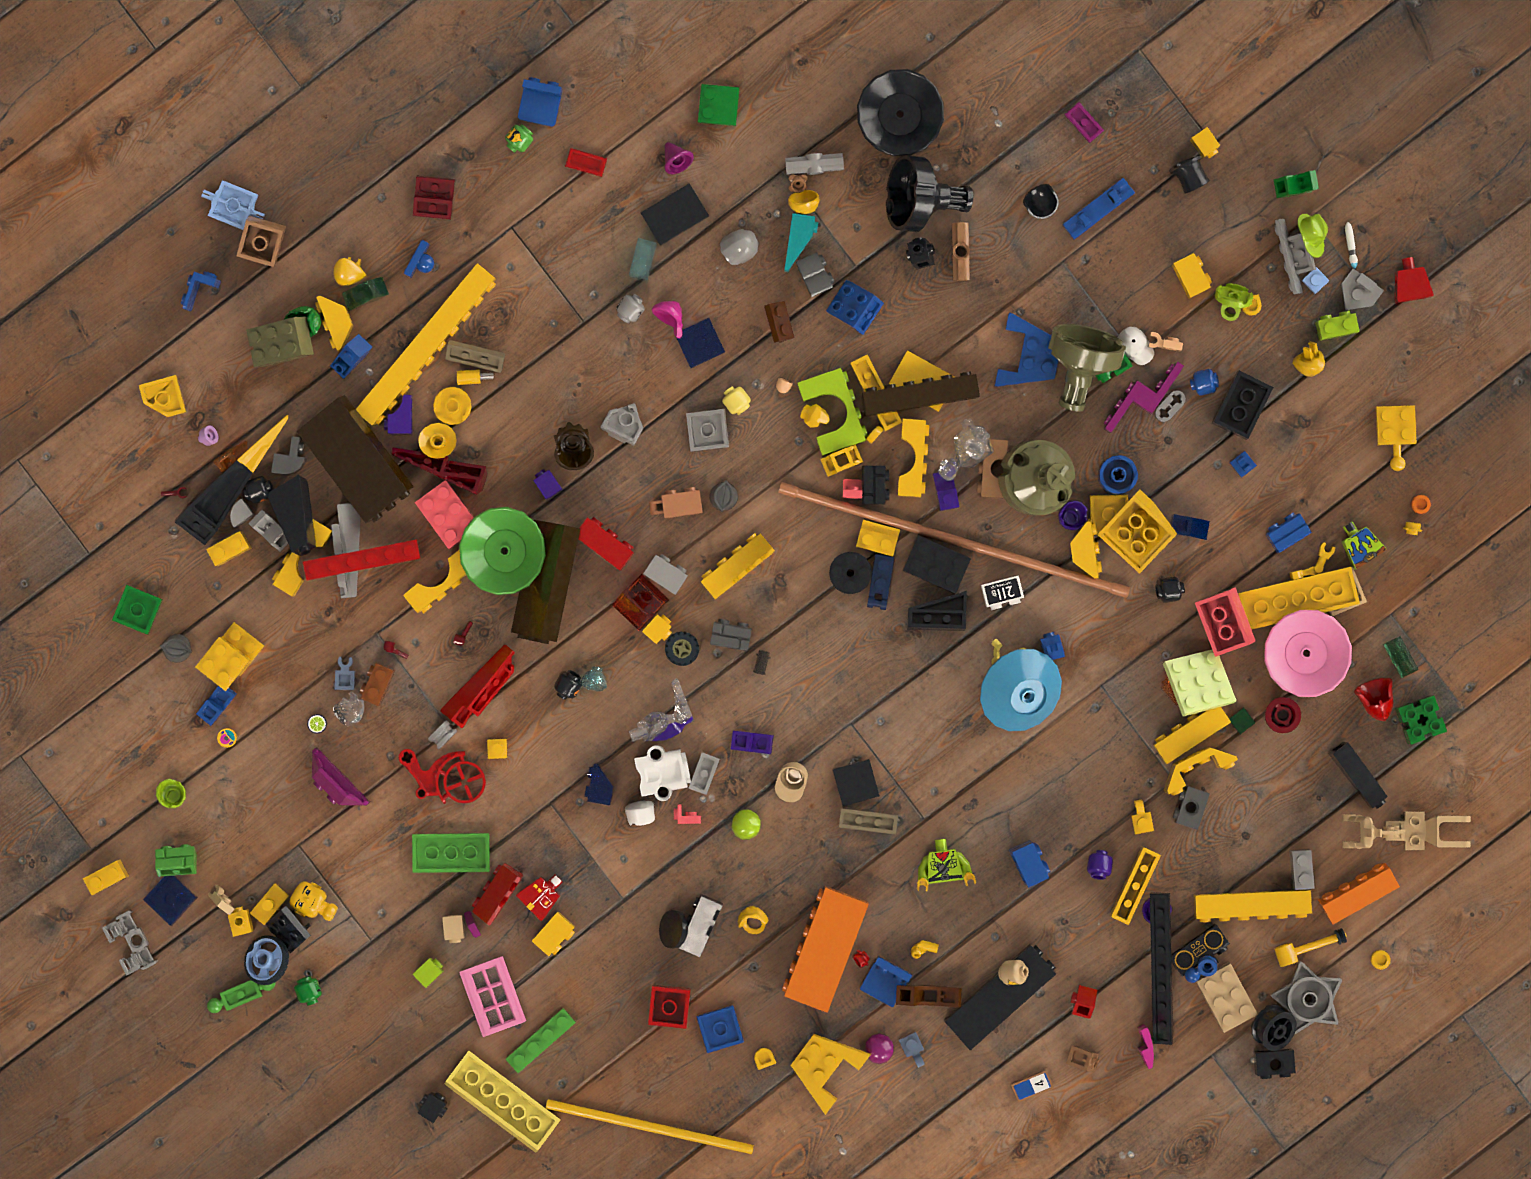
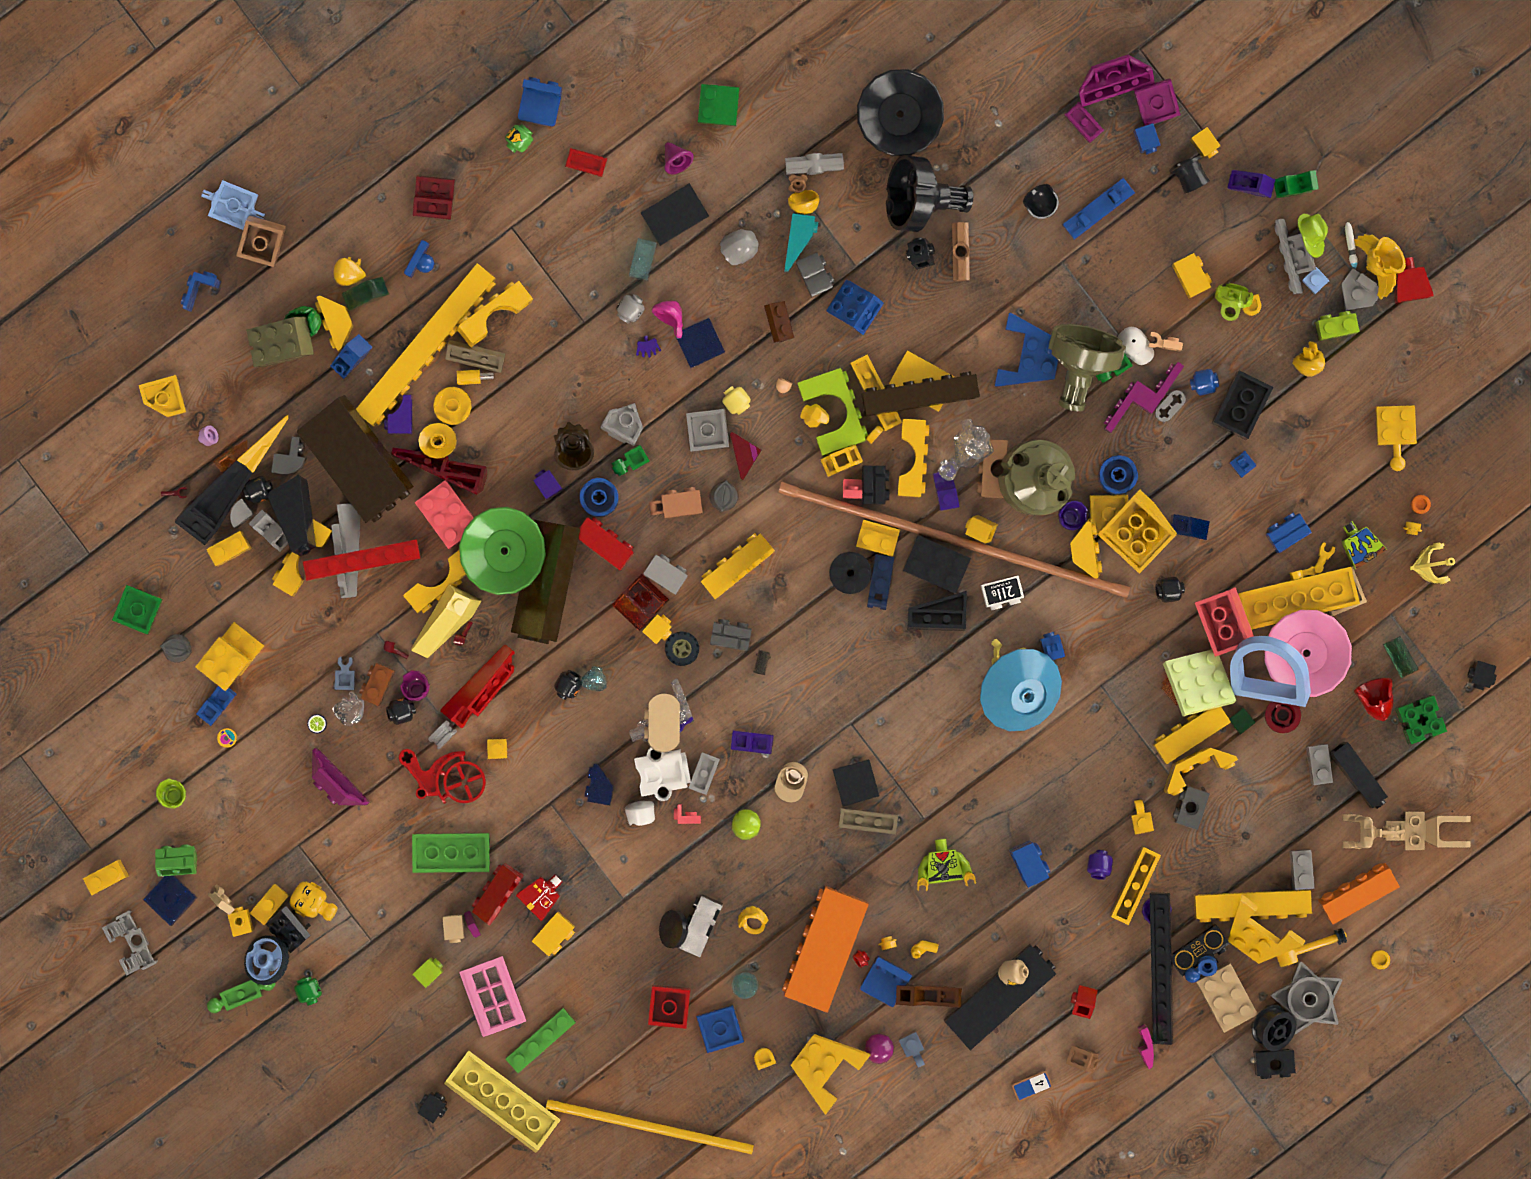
(400, 711): none -> black head
(414, 686): none -> magenta hair
(447, 618): none -> light yellow wedge
(514, 299): none -> yellow arch
(592, 489): none -> blue brick
(635, 458): none -> green plate
(647, 346): none -> dark purple piece
(663, 723): none -> tan brick
(745, 454): none -> dark red tile
(745, 985): none -> clear light blue brick
(887, 943): none -> yellow plate
(981, 528): none -> yellow brick
(1114, 79): none -> magenta wedge
(1147, 139): none -> blue brick
(1157, 102): none -> magenta tile
(1251, 183): none -> dark purple arch
(1255, 939): none -> yellow wing
(1270, 690): none -> light blue window
(1319, 764): none -> light grey brick
(1383, 260): none -> yellow helmet
(1423, 565): none -> light yellow helmet
(1482, 675): none -> black brick

